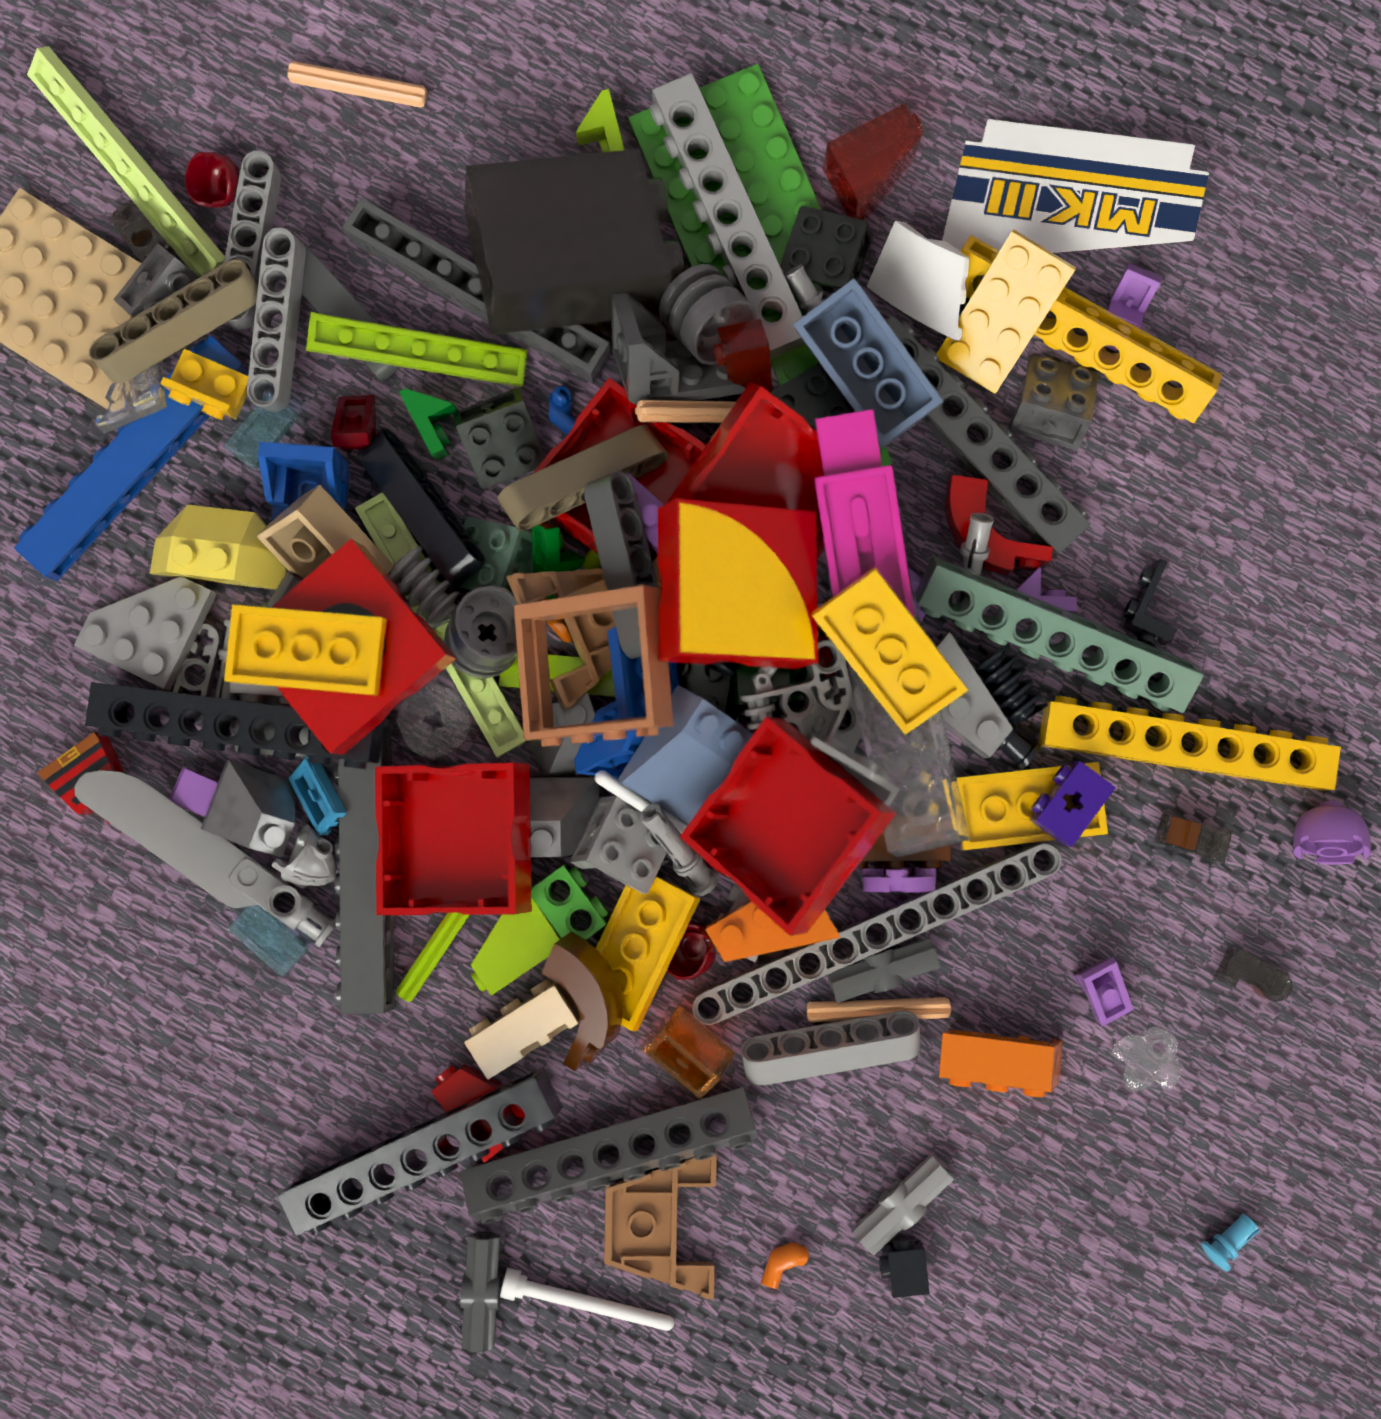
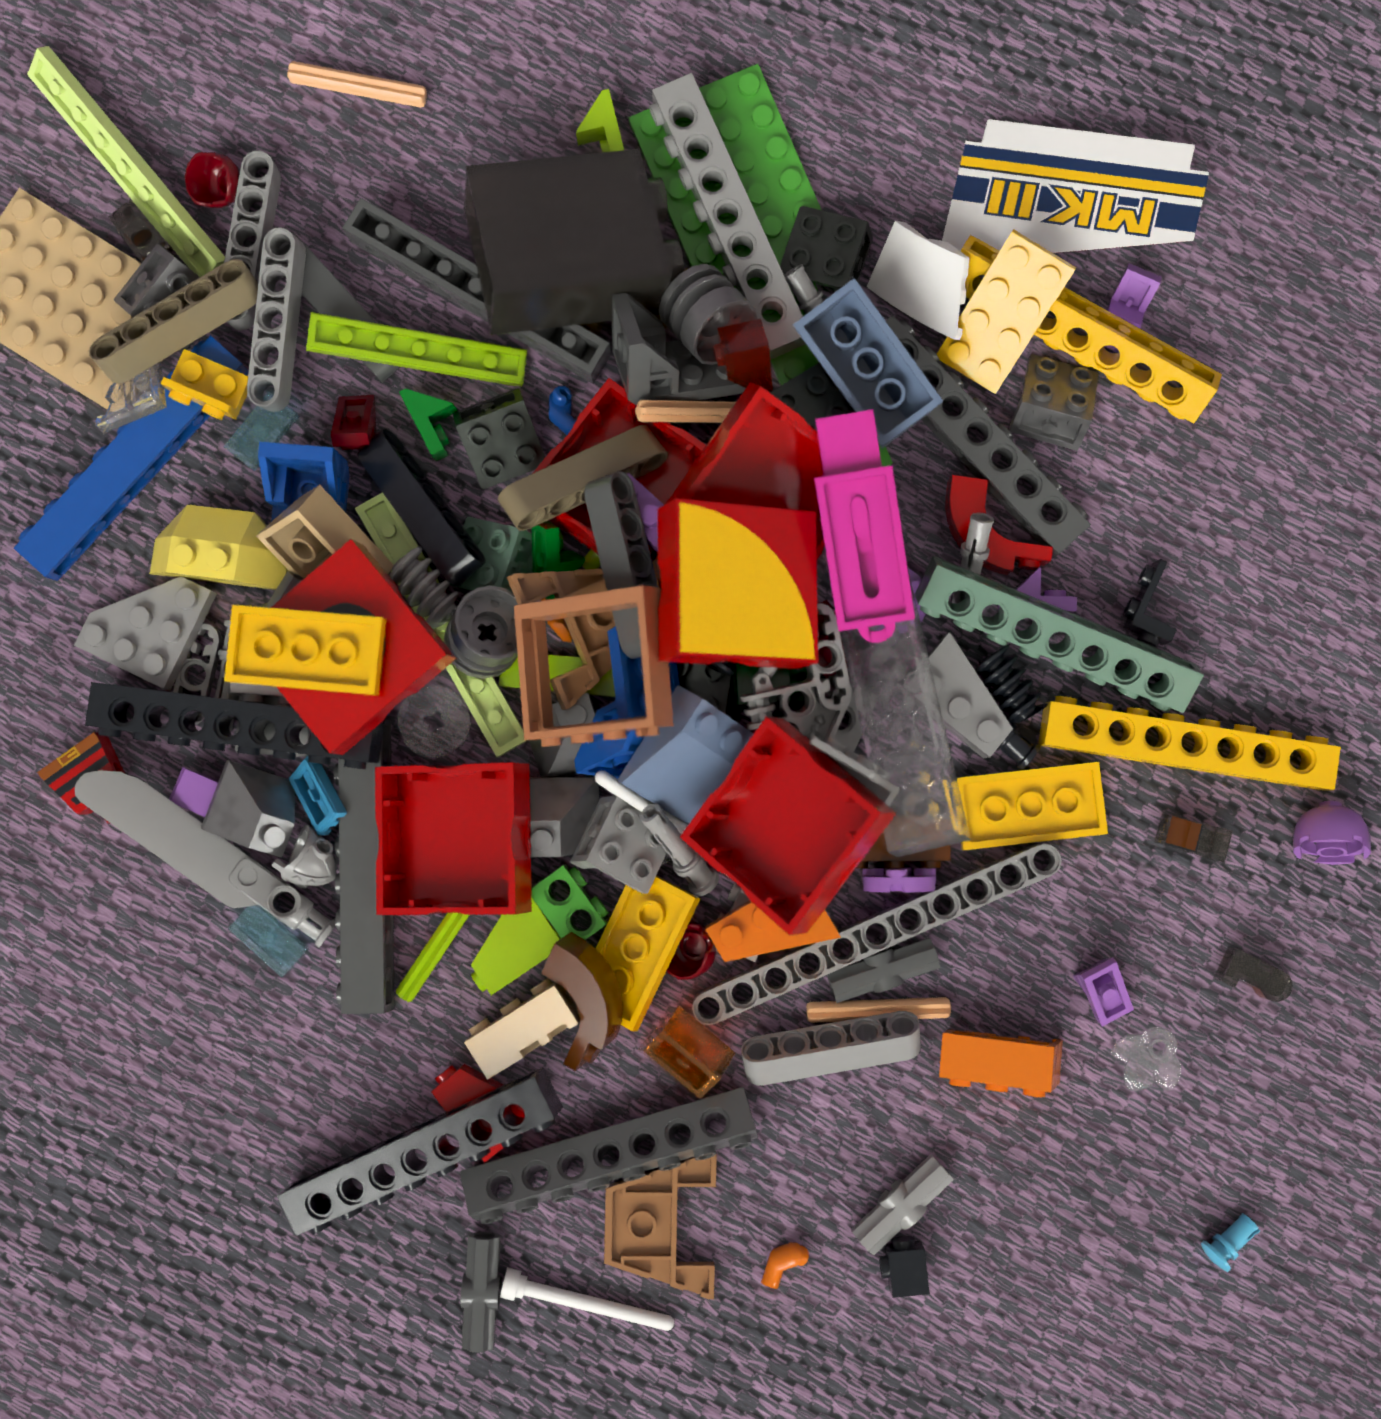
(871, 160): clear red slope -> none
(889, 650): yellow plate -> none
(1089, 796): dark purple brick -> none

